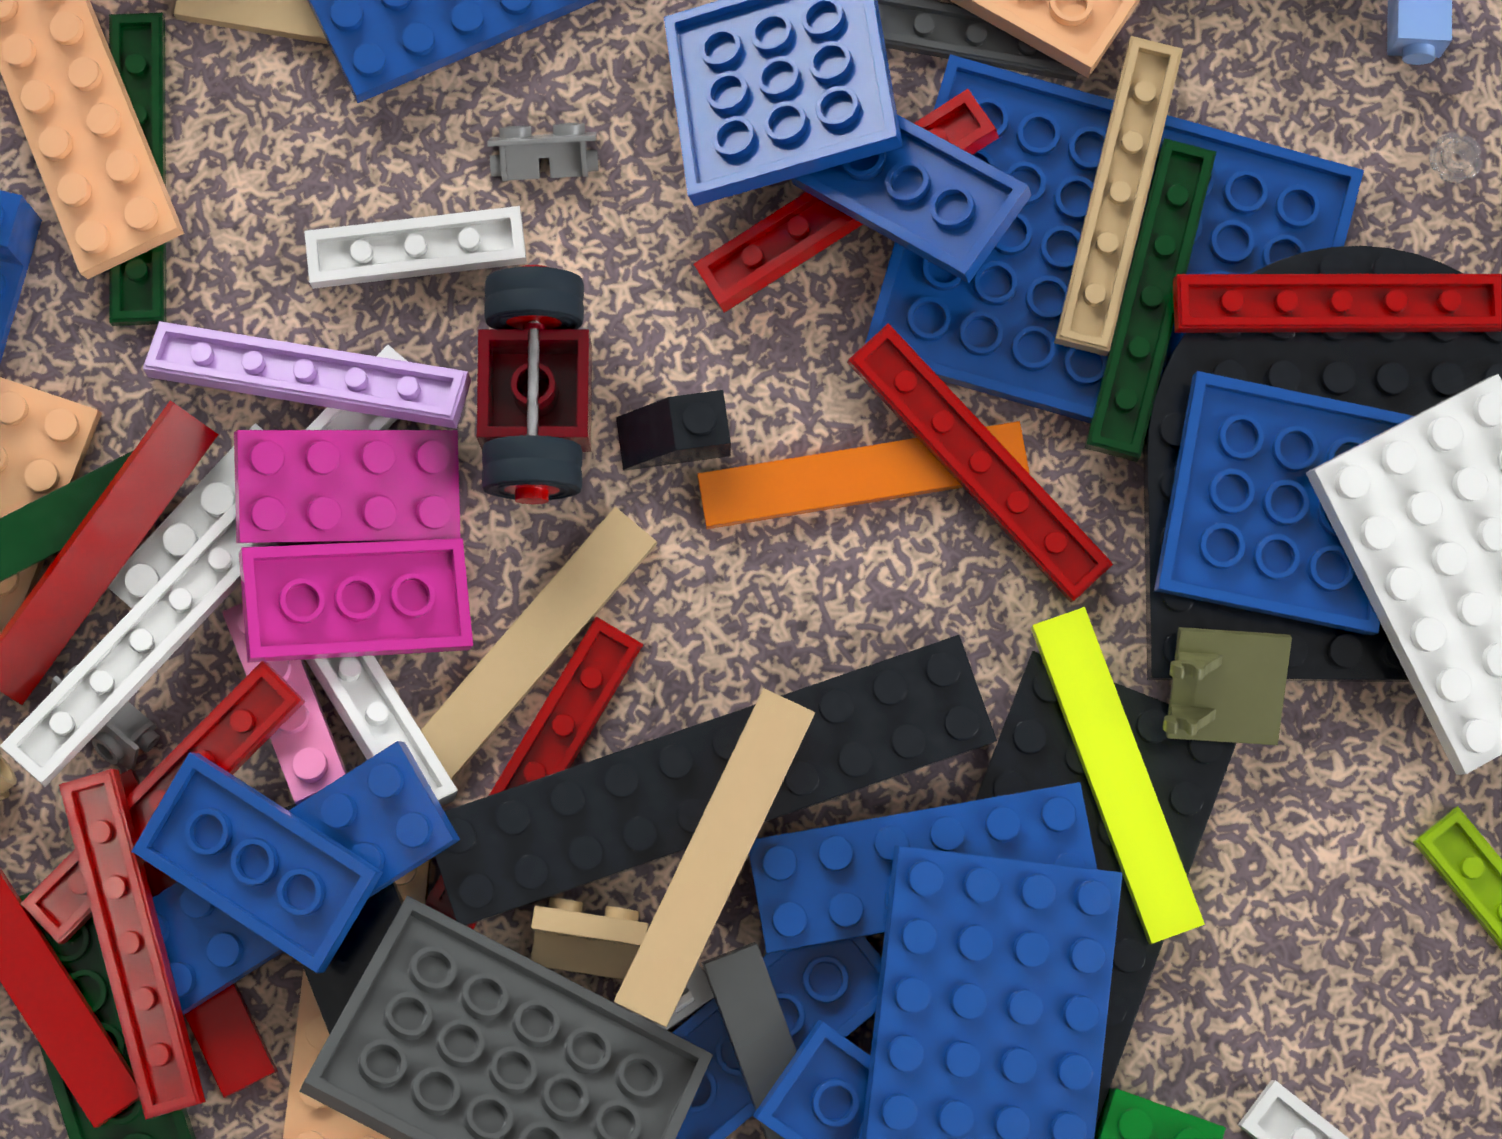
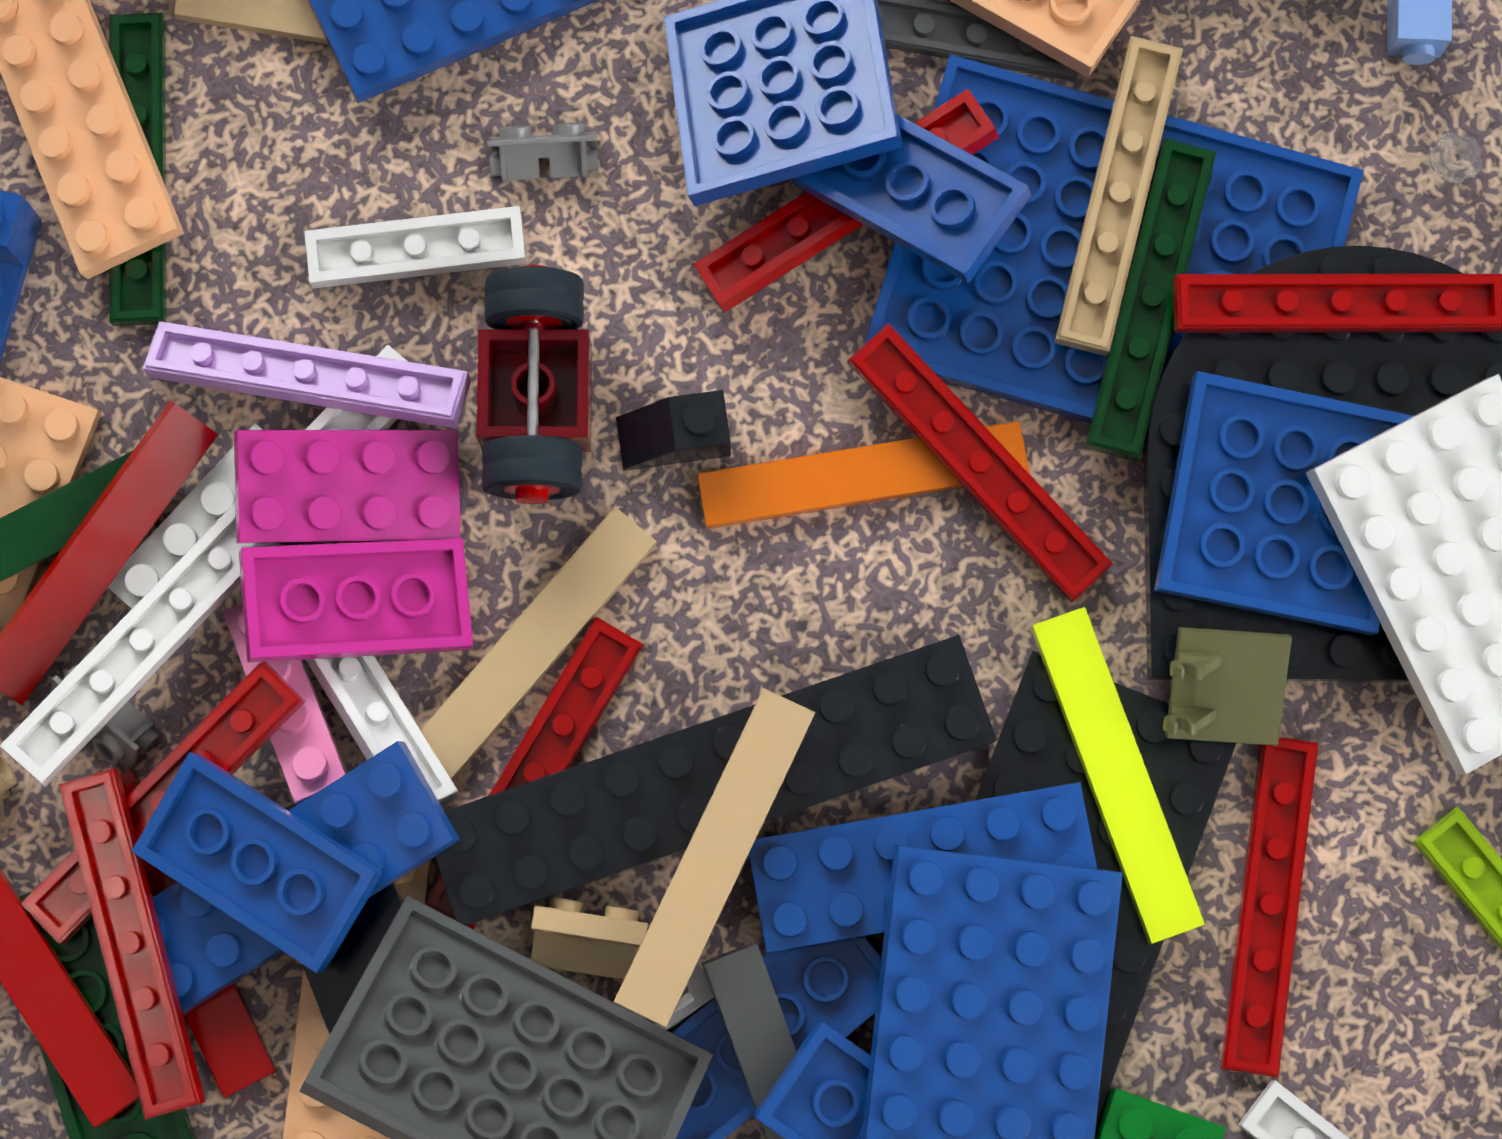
(1269, 907): none -> red tile

